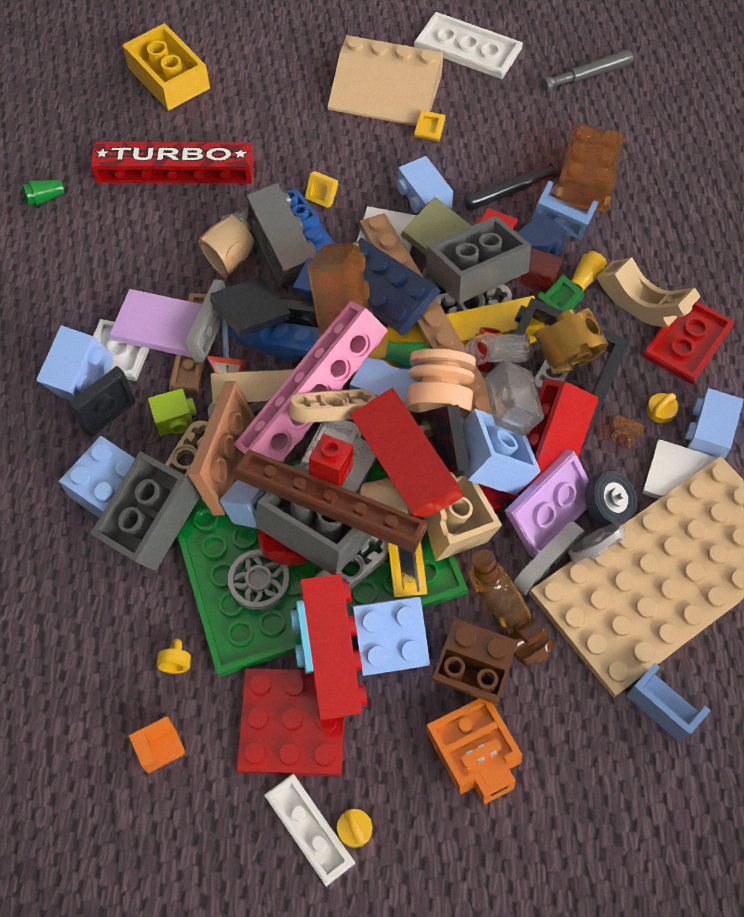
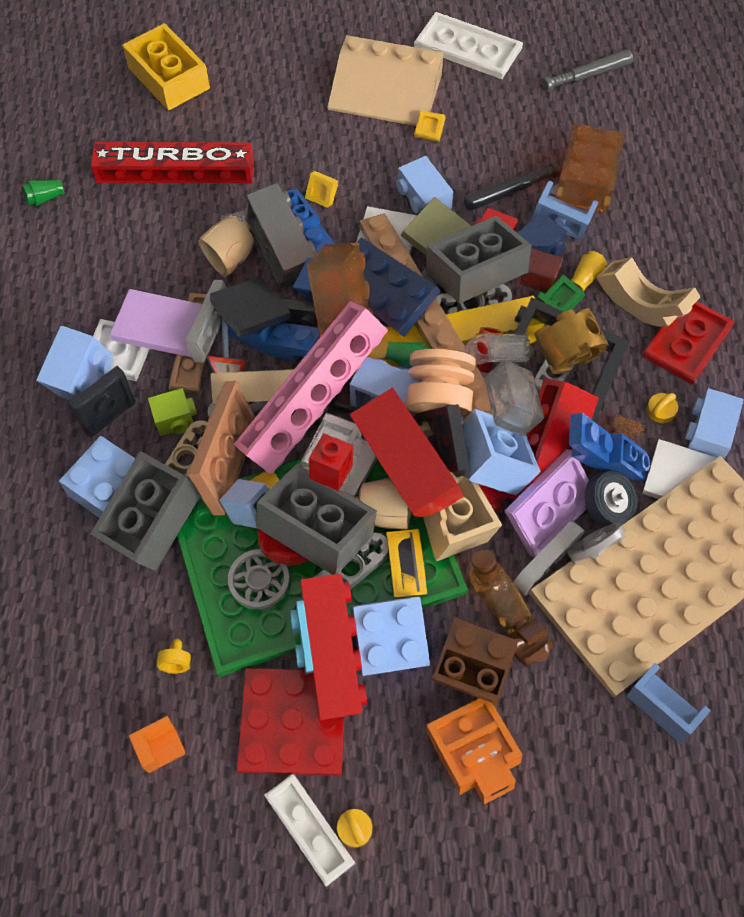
(319, 408): tan beam -> none
(331, 500): copper tile -> none
(606, 451): none -> blue slope

